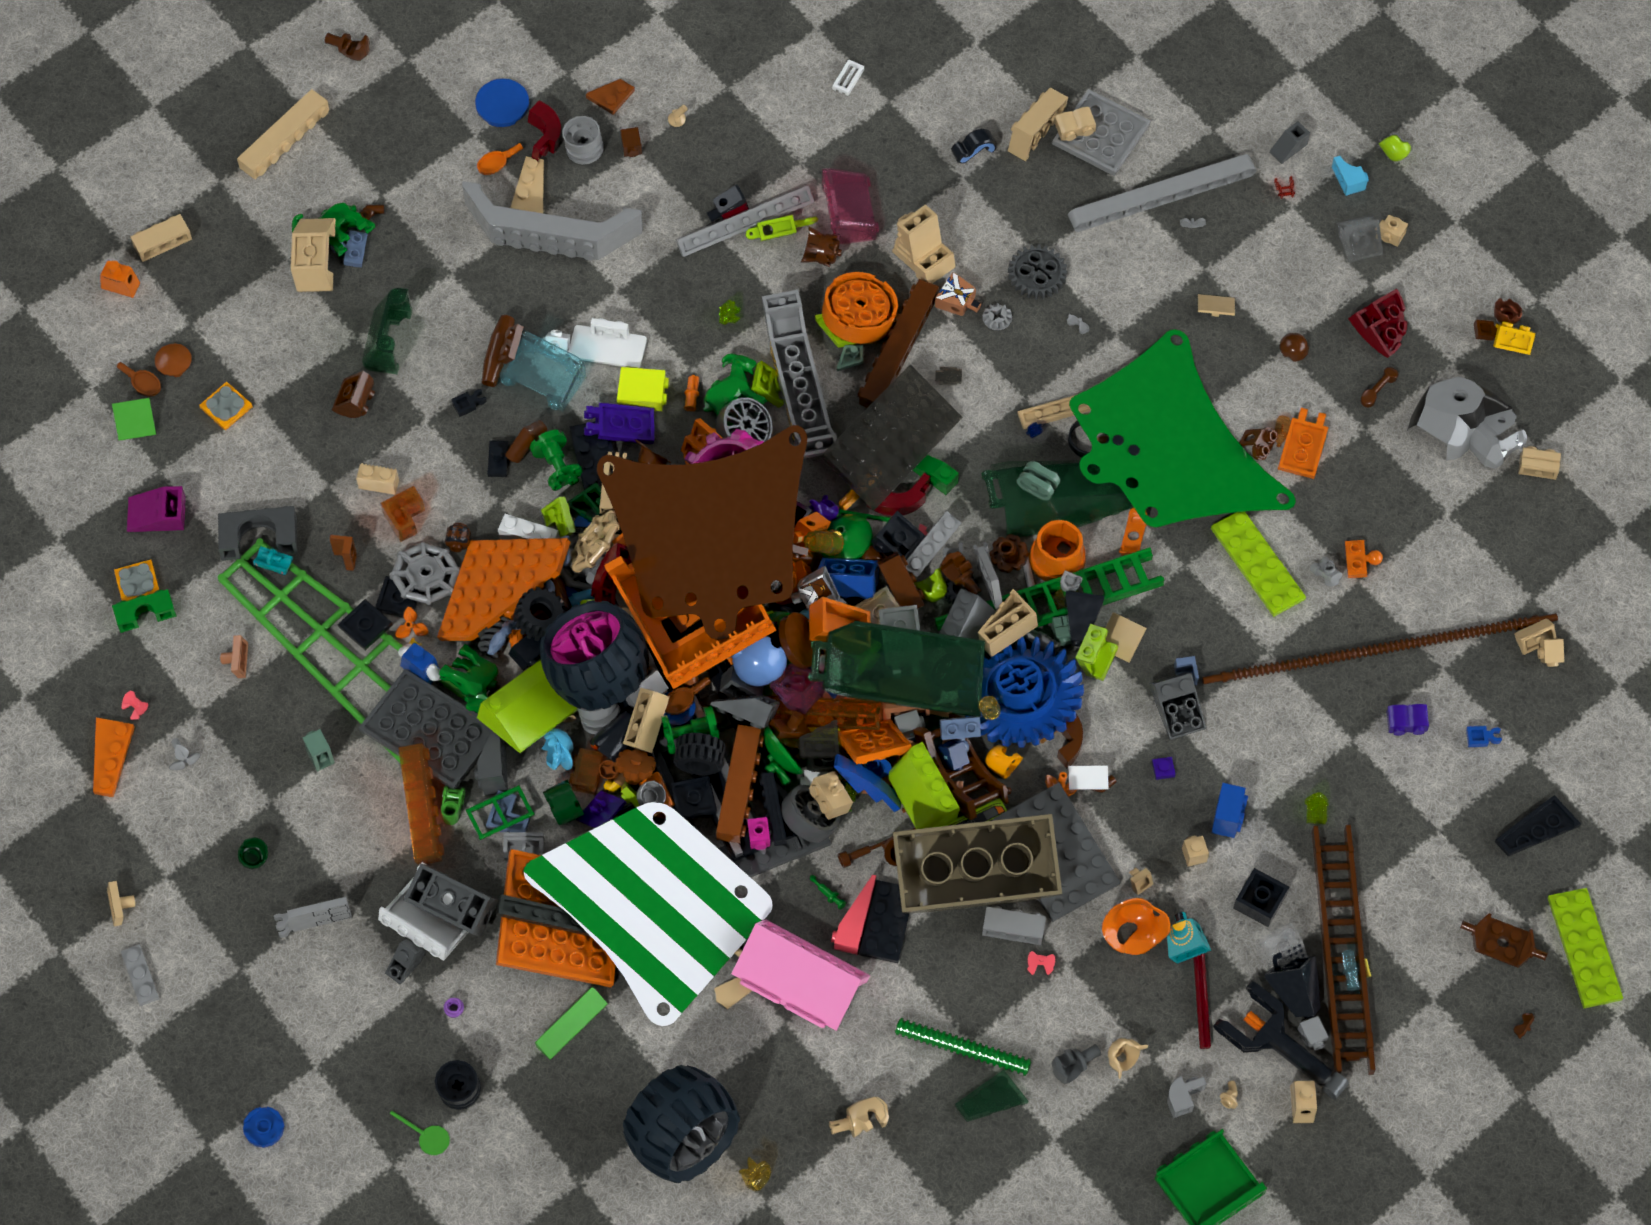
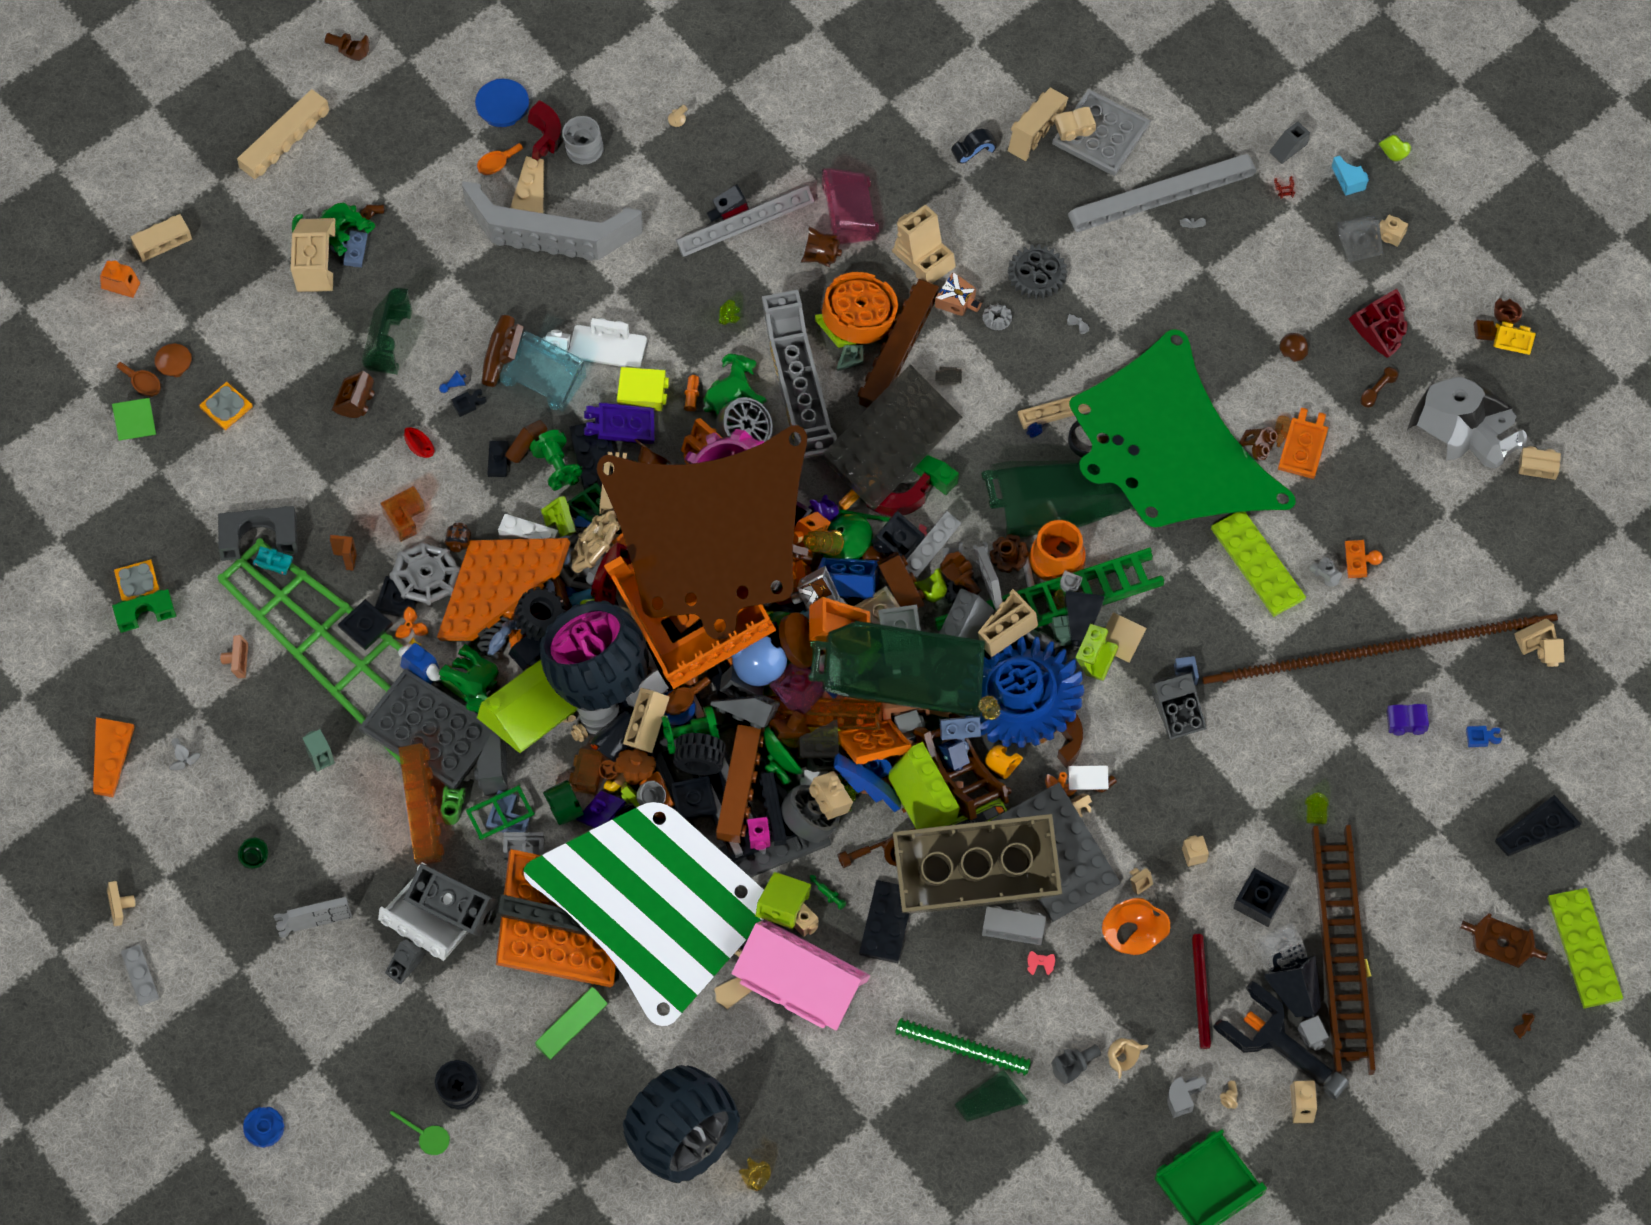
(131, 700): coral piece -> none
(157, 510): magenta slope -> none
(377, 479): tan brick -> none
(418, 442): none -> red arm
(450, 1002): medium lavender plate -> none
(455, 381): none -> blue piece
(559, 748): medium azure hair -> none
(579, 732): none -> tan plate
(611, 96): dark orange wing -> none
(631, 142): reddish brown brick -> none
(766, 384): lime wing -> none
(781, 227): lime piece -> none
(782, 899): none -> lime panel
(806, 921): none -> tan brick
(836, 86): white tile -> none
(851, 927): coral slope -> none
(858, 1119): tan piece -> none
(1038, 480): sand green brick -> none
(1081, 801): none -> tan tile
(1134, 524): orange piece -> none
(1163, 768): dark purple plate -> none
(1186, 939): teal torso -> none
(1216, 305): tan piece -> none
(1230, 810): blue brick -> none
(1350, 970): clear light blue axle -> none

